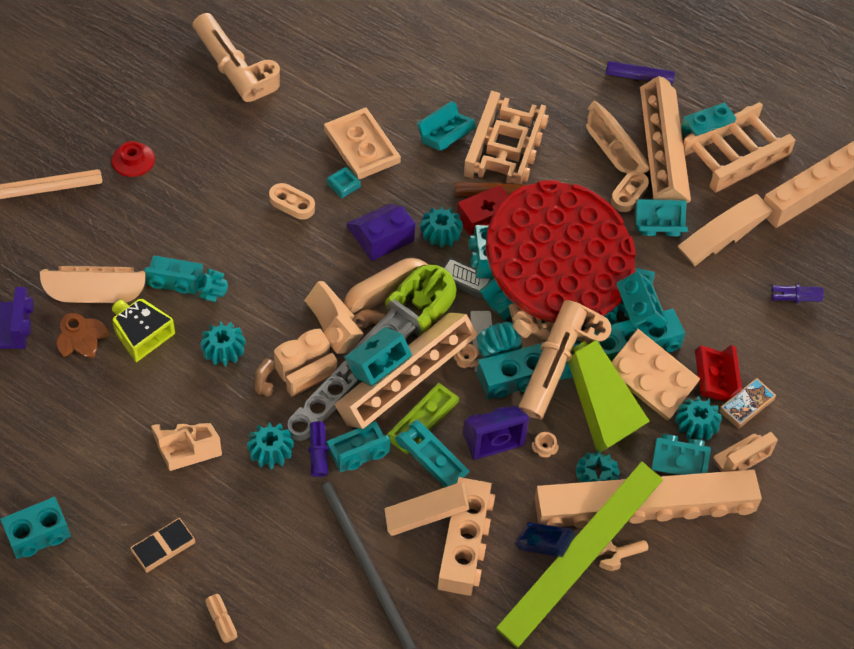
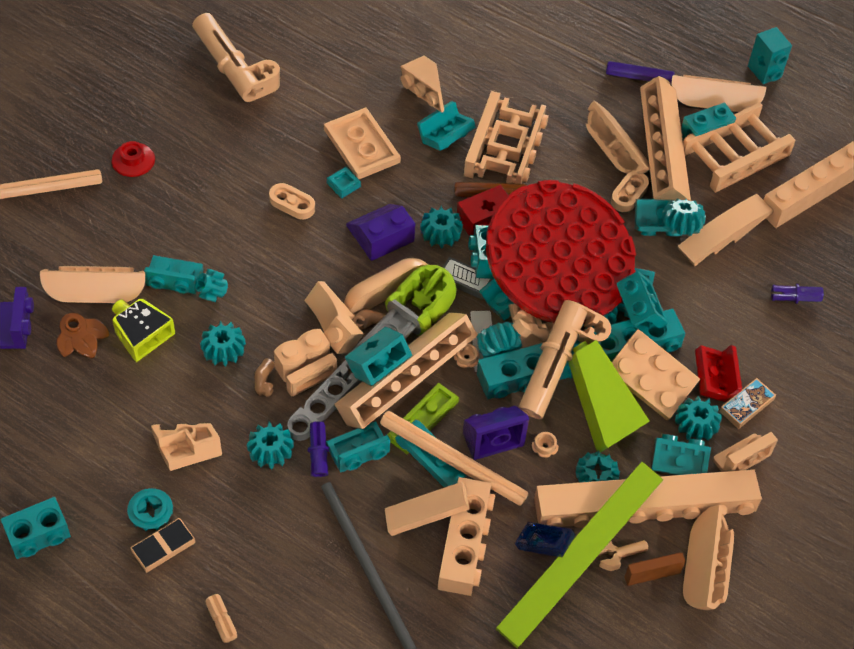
(156, 499): none -> teal gear
(423, 80): none -> light nougat slope
(453, 457): none -> light nougat axle
(654, 568): none -> dark orange tile
(683, 217): none -> teal gear
(708, 560): none -> light nougat brick
(709, 92): none -> light nougat brick
(769, 55): none -> teal brick

